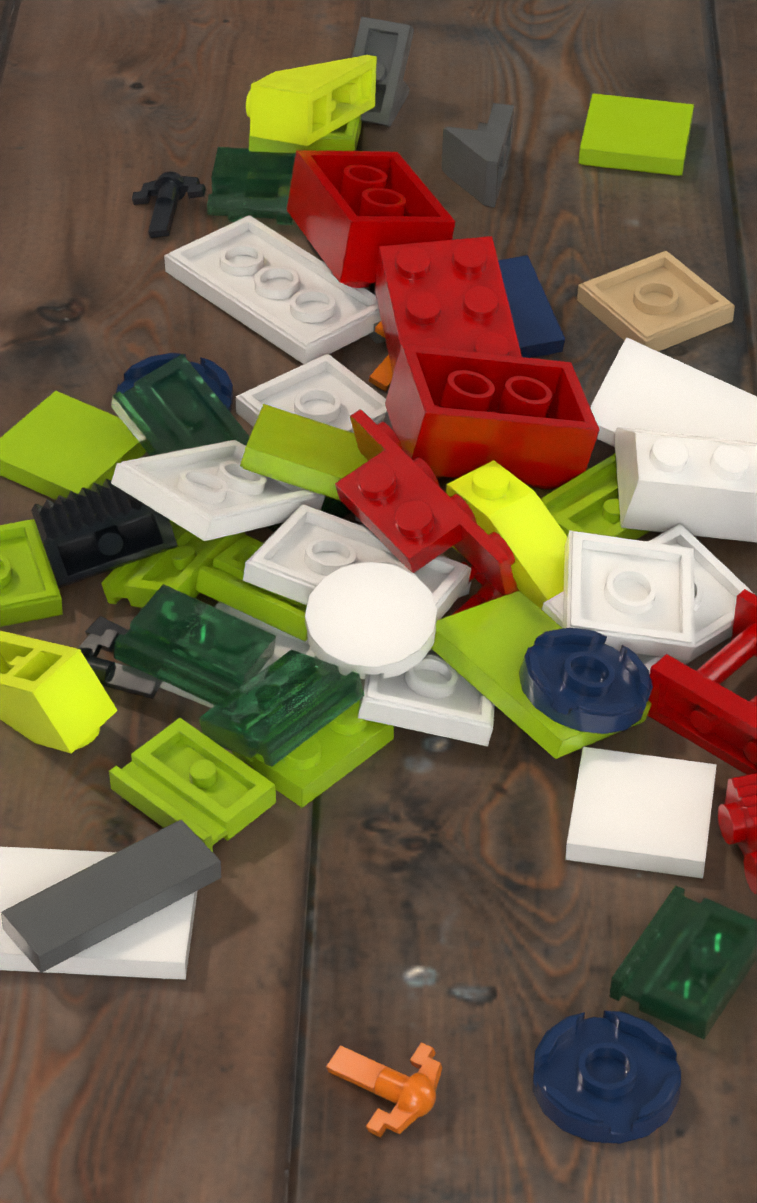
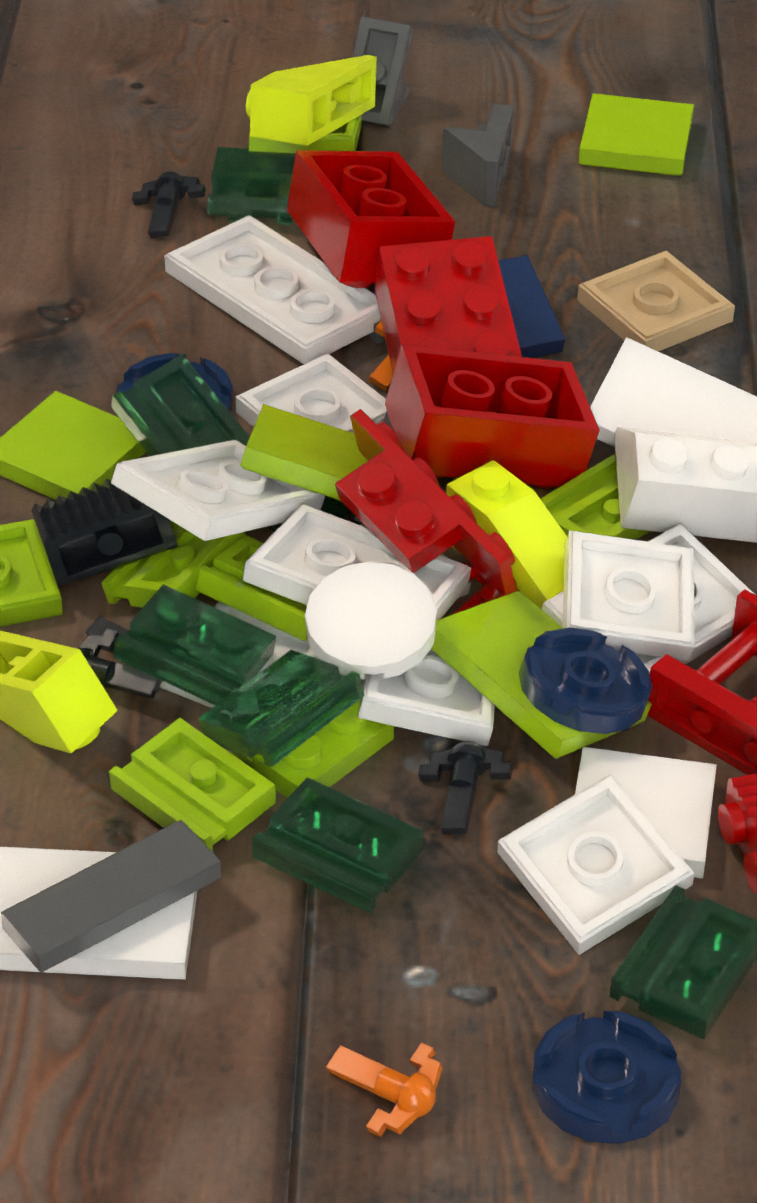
(338, 844): none -> clear green plate
(466, 762): none -> black piece
(594, 863): none -> white tile

